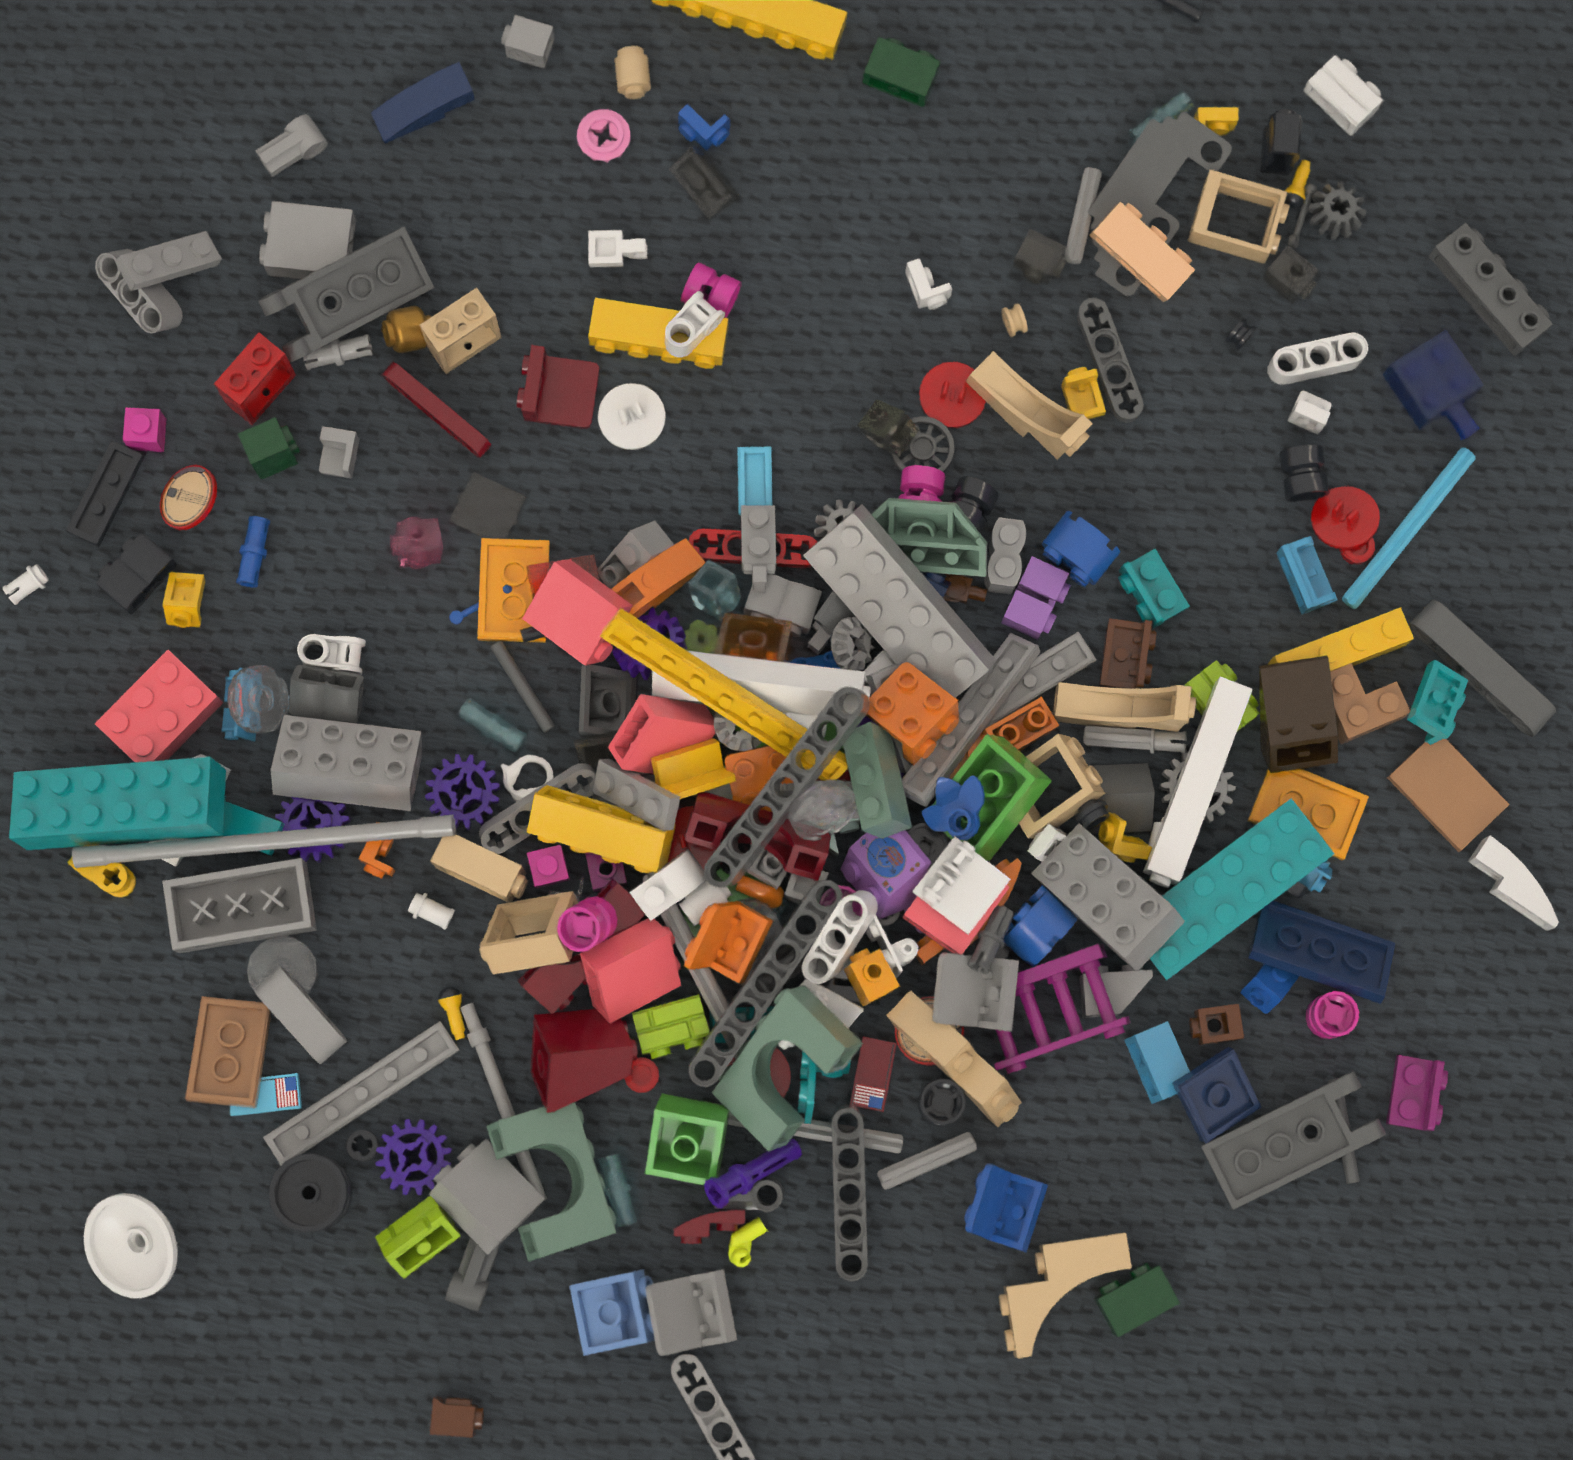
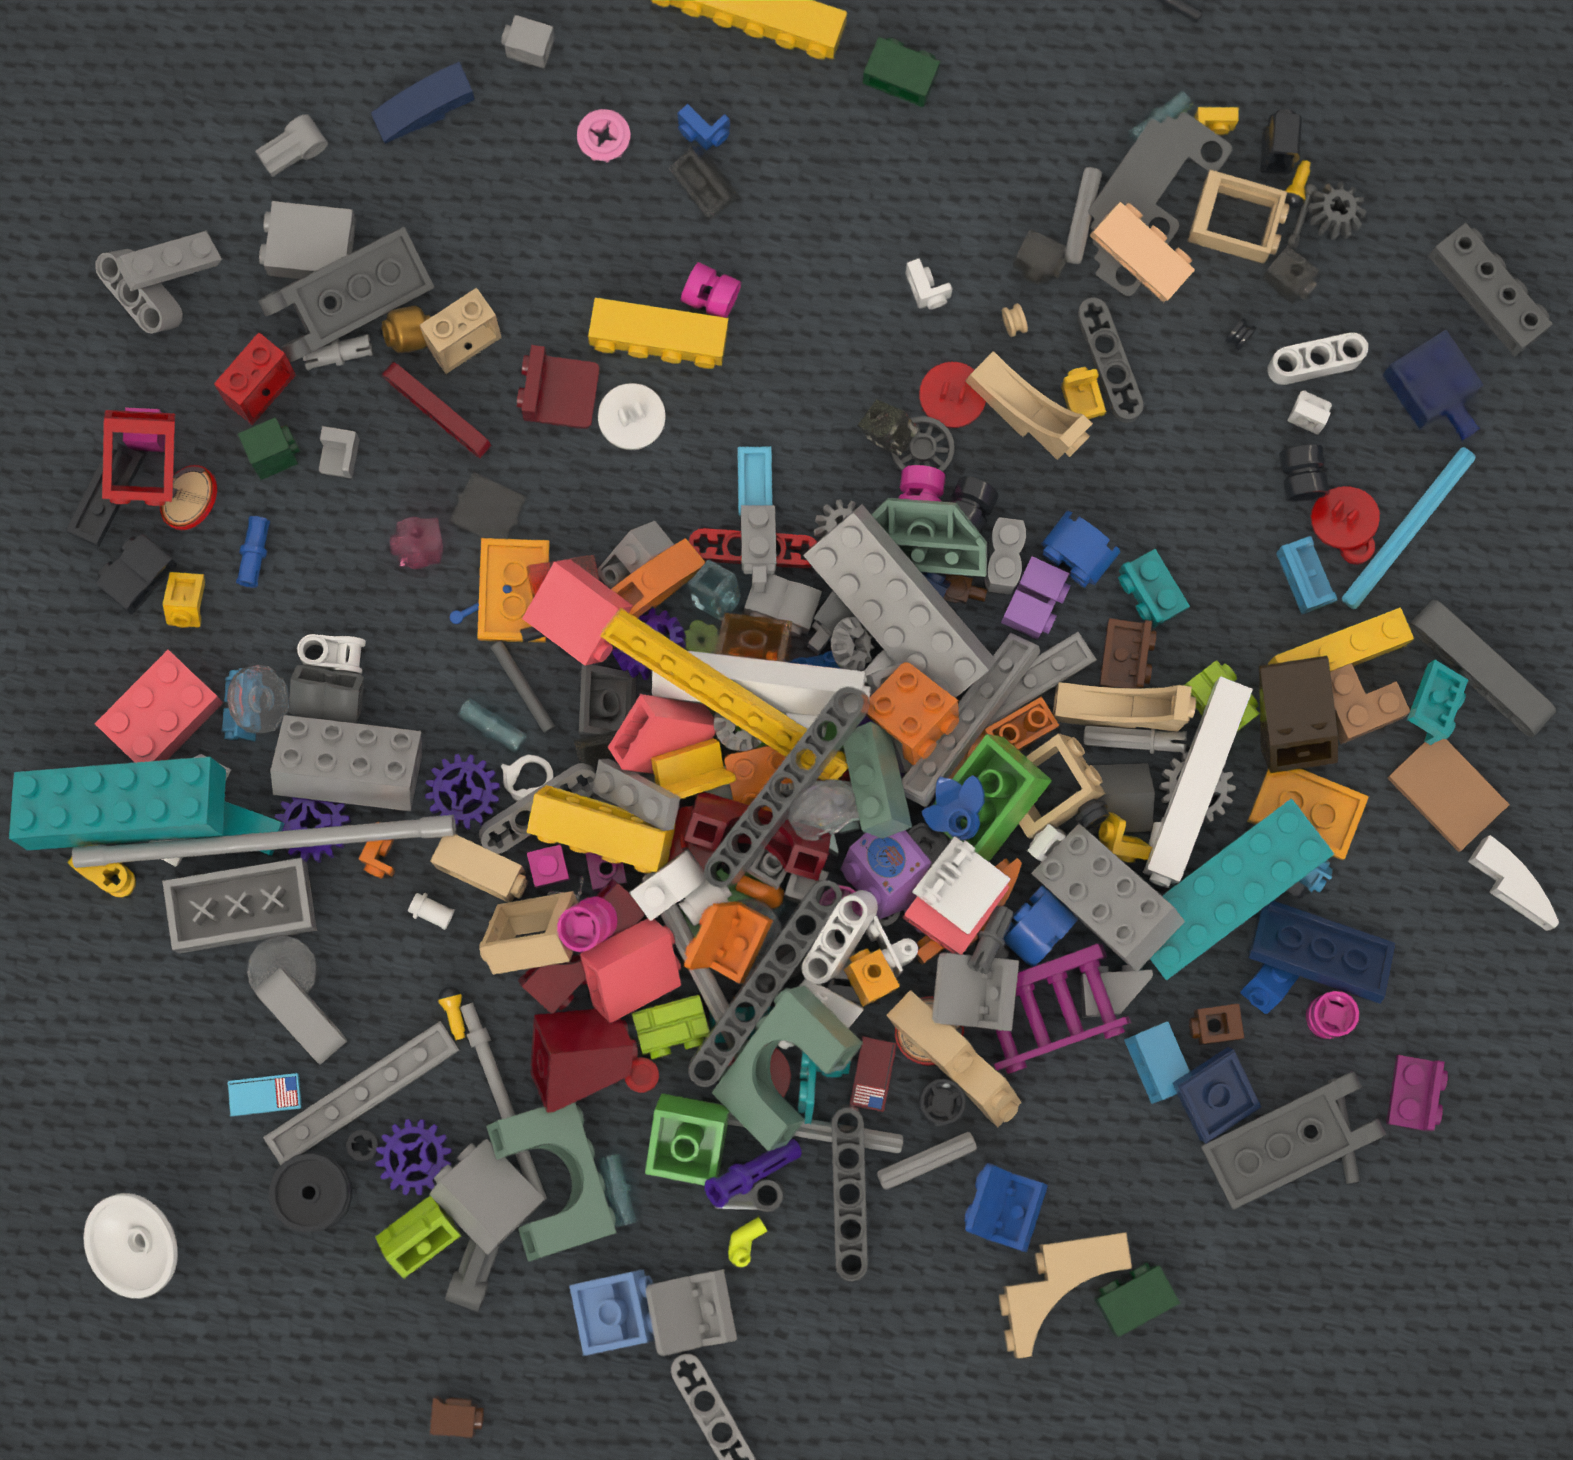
(27, 582): white pin -> none
(144, 424): none -> red window
(228, 1052): medium nougat tile -> none
(609, 248): white plate -> none
(632, 72): tan brick -> none
(693, 1230): dark red slope -> none
(696, 320): white piece -> none
(1344, 94): white brick -> none

